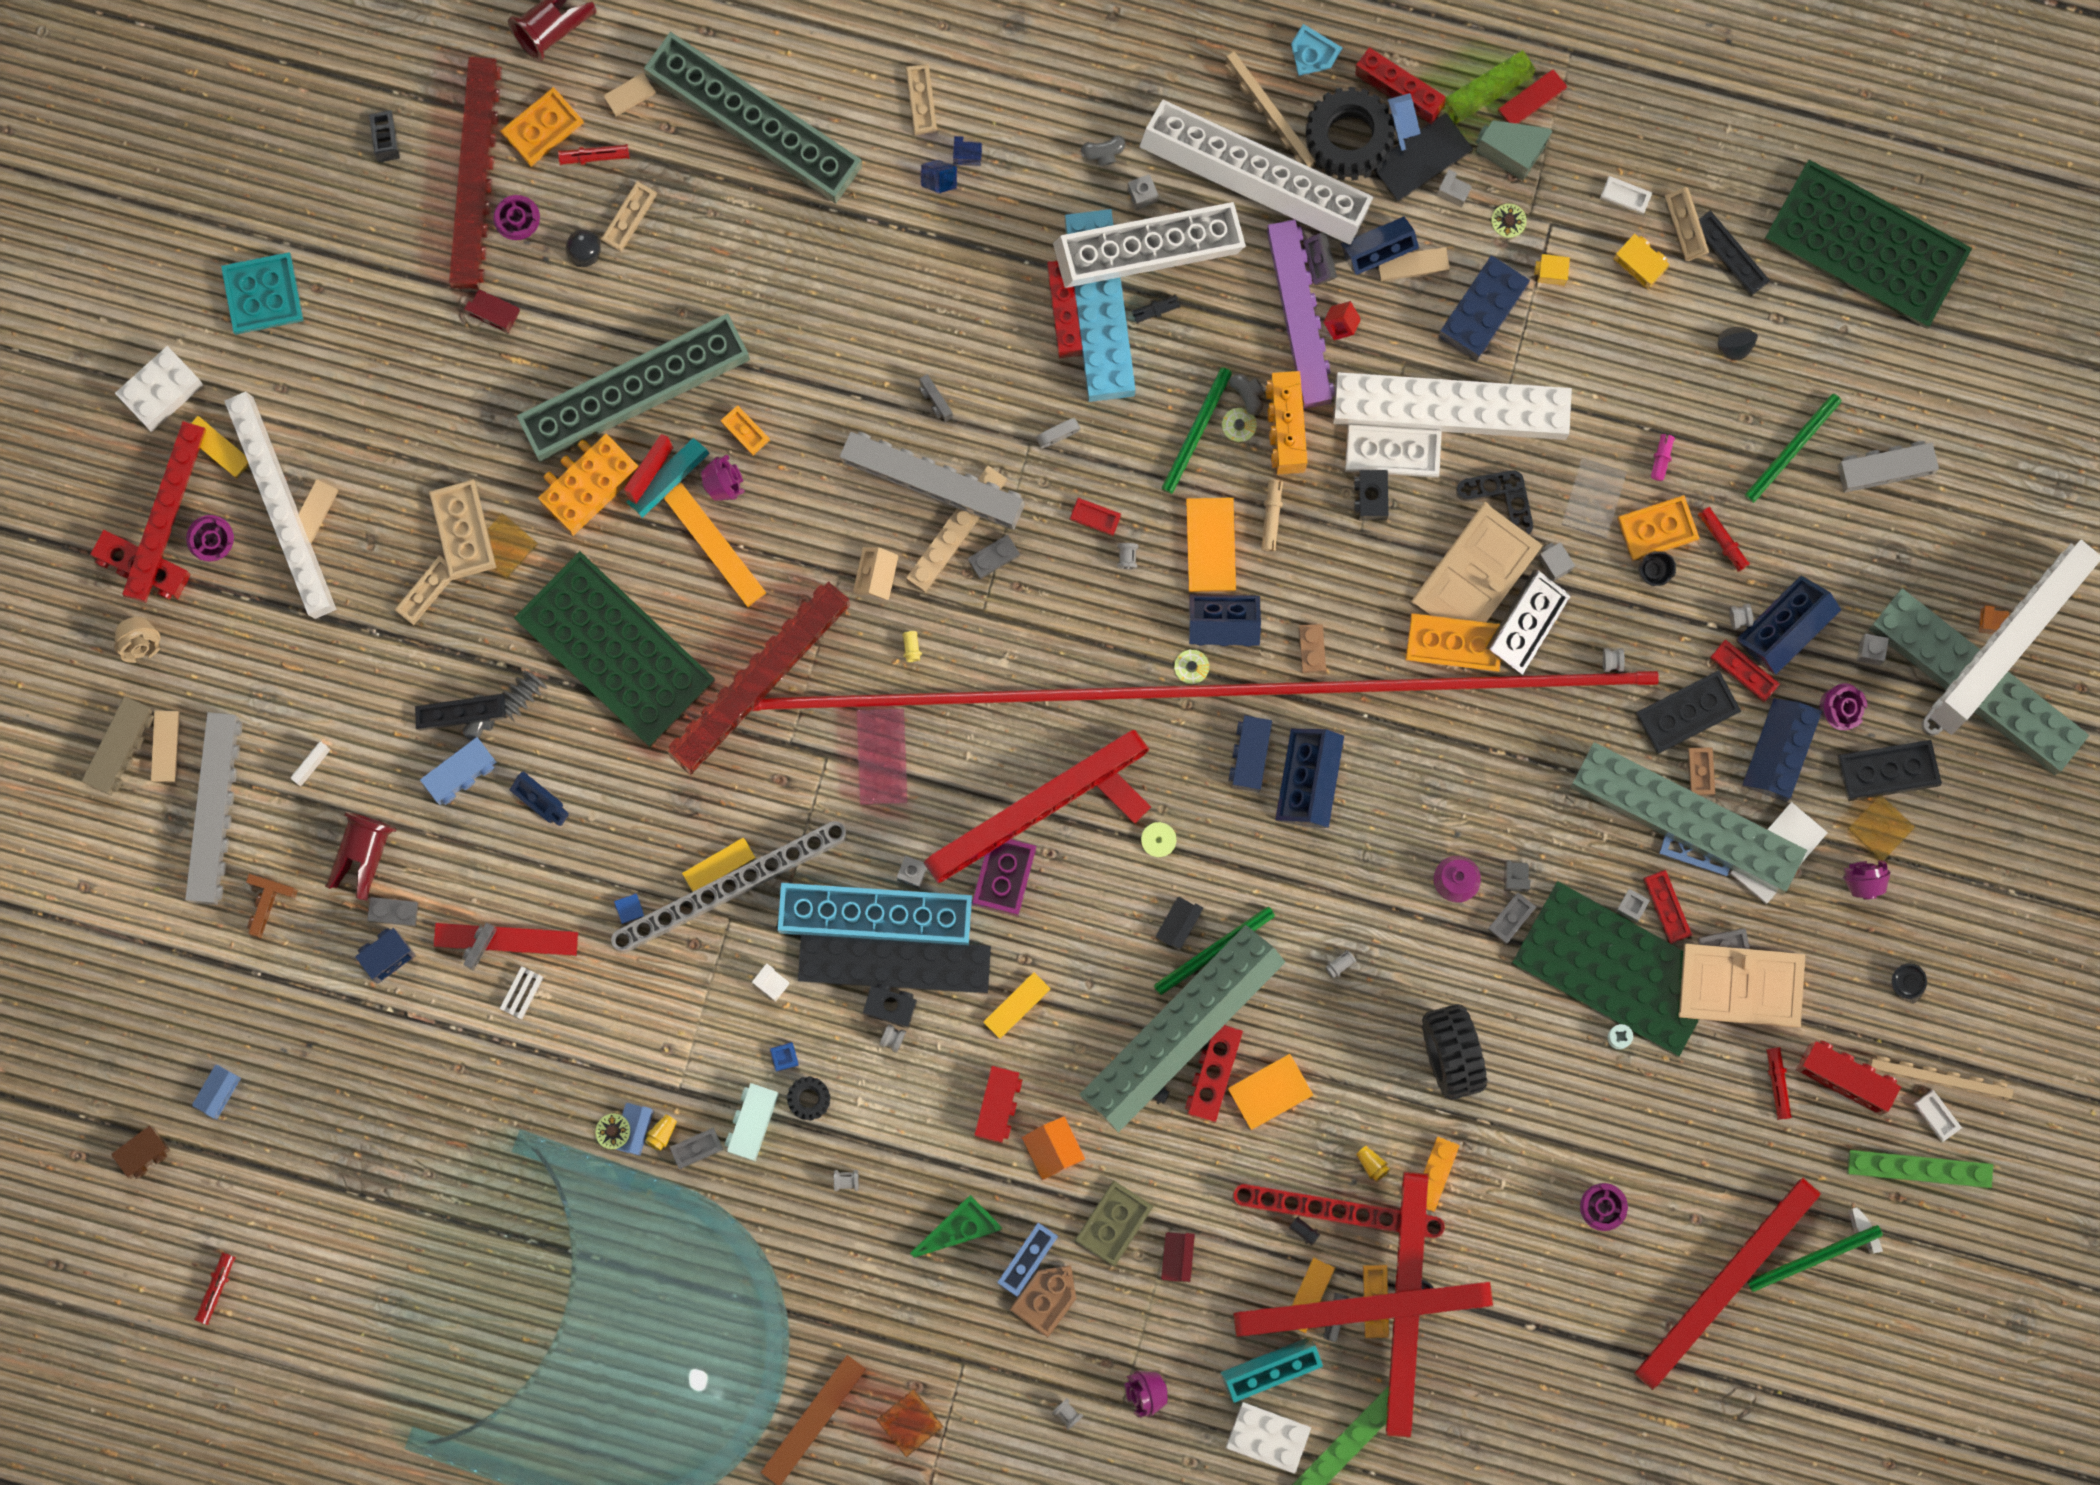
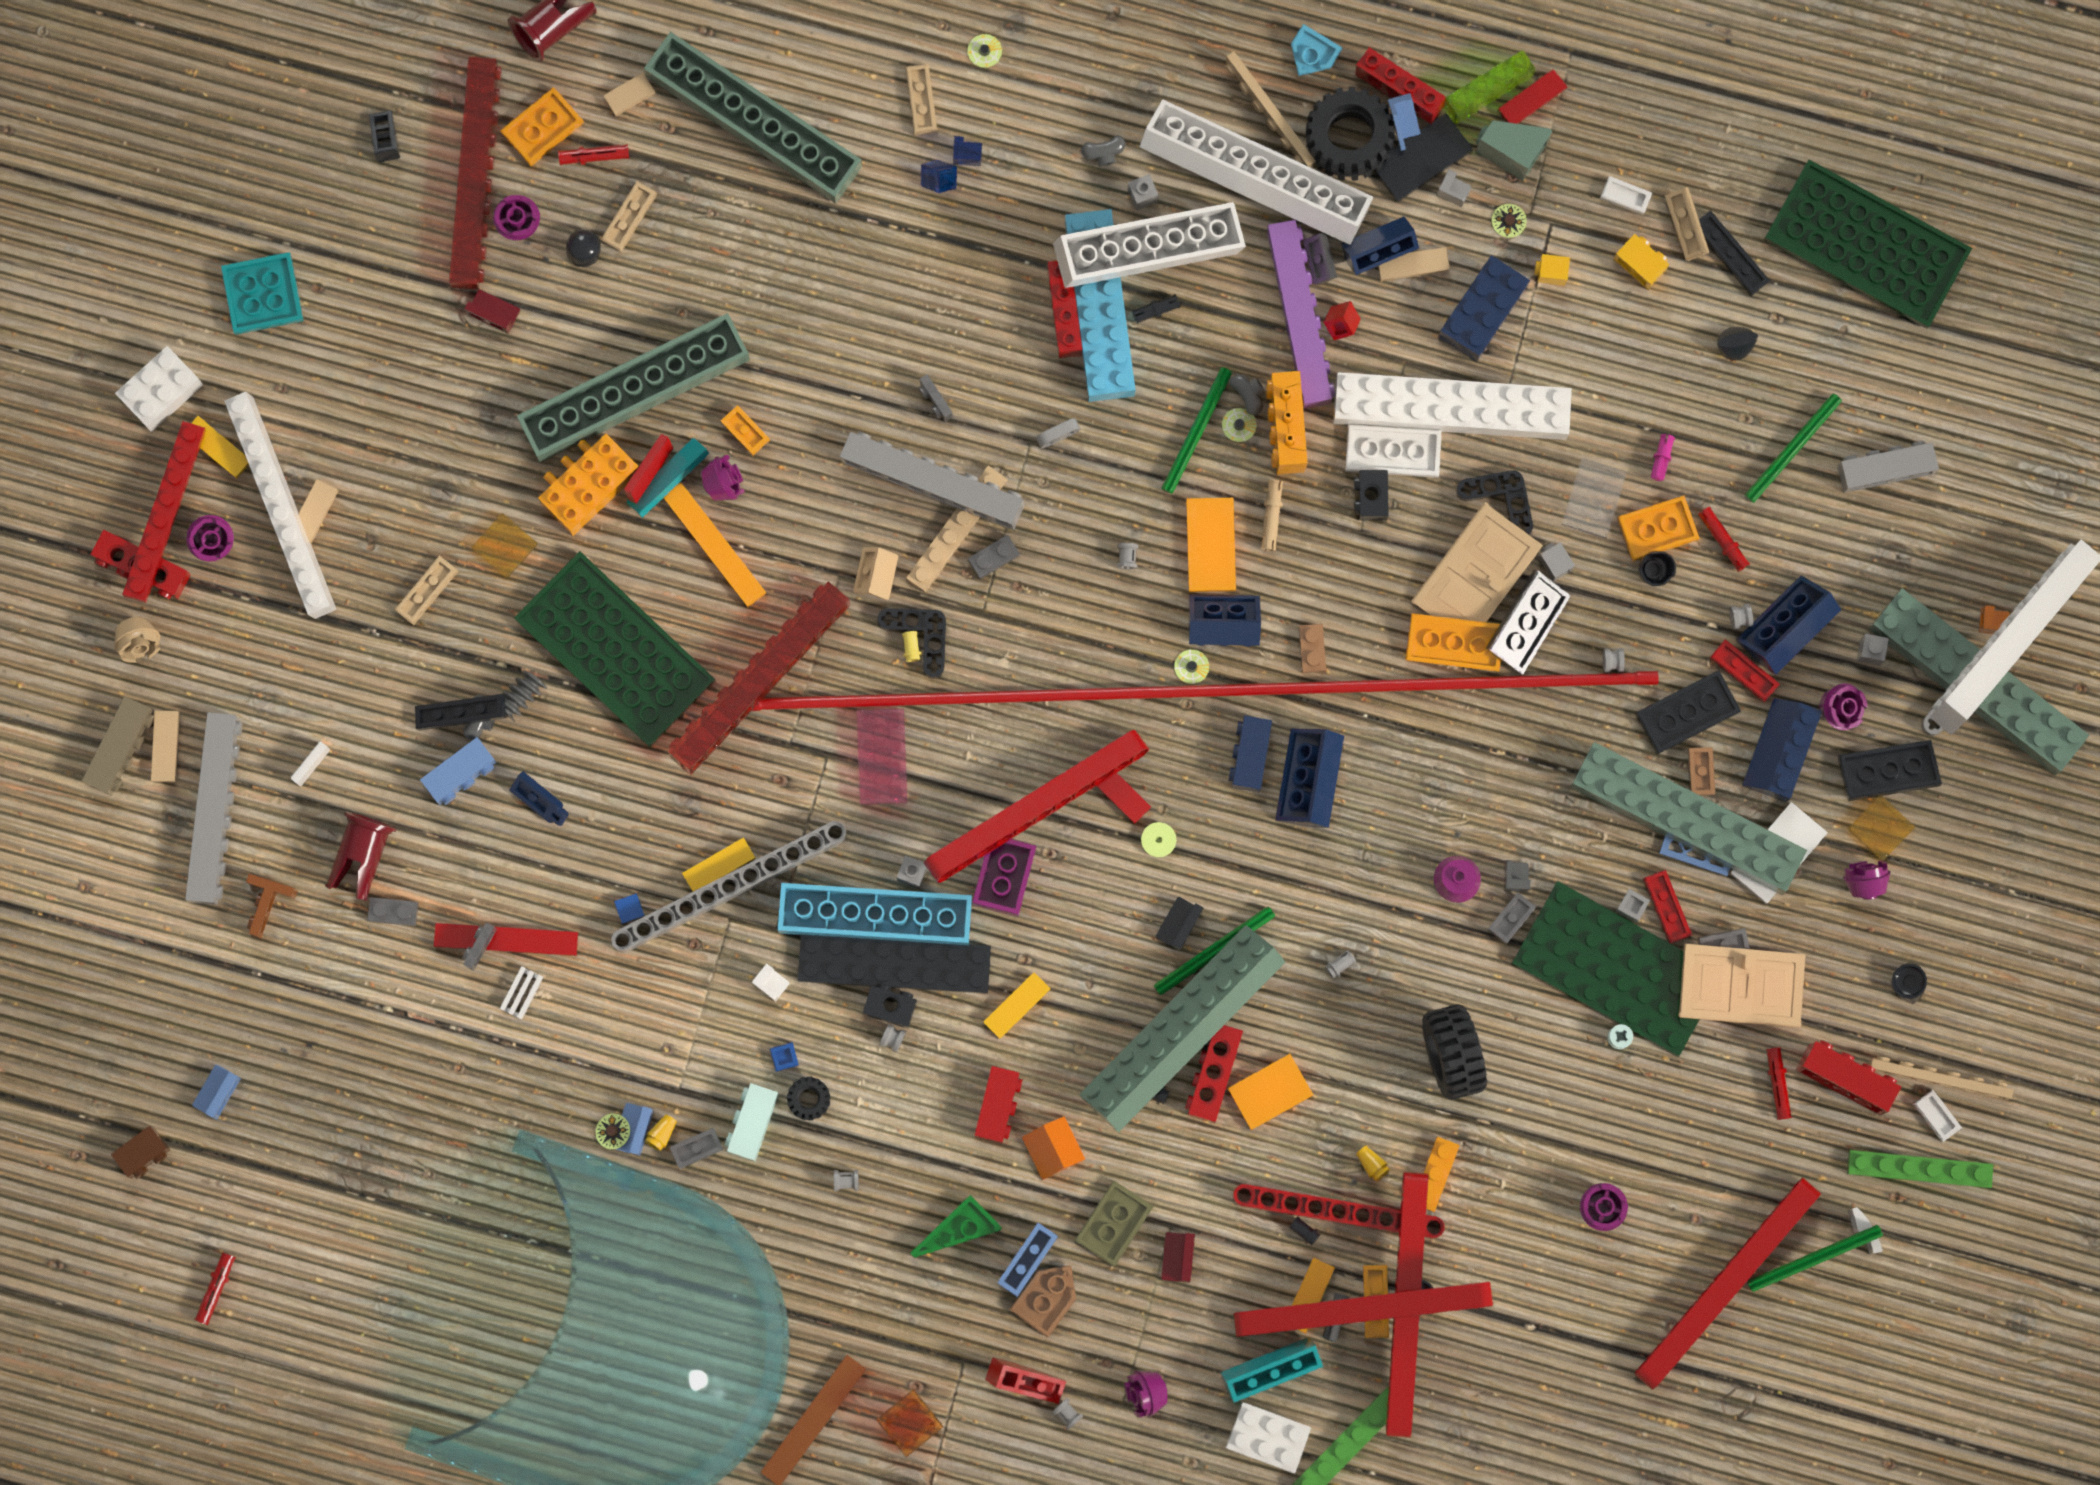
(385, 955): dark blue brick -> none
(462, 529): tan tile -> none
(923, 626): none -> black beam
(984, 50): none -> yellowish green piece
(1024, 1380): none -> red slope
(1095, 517): red tile -> none

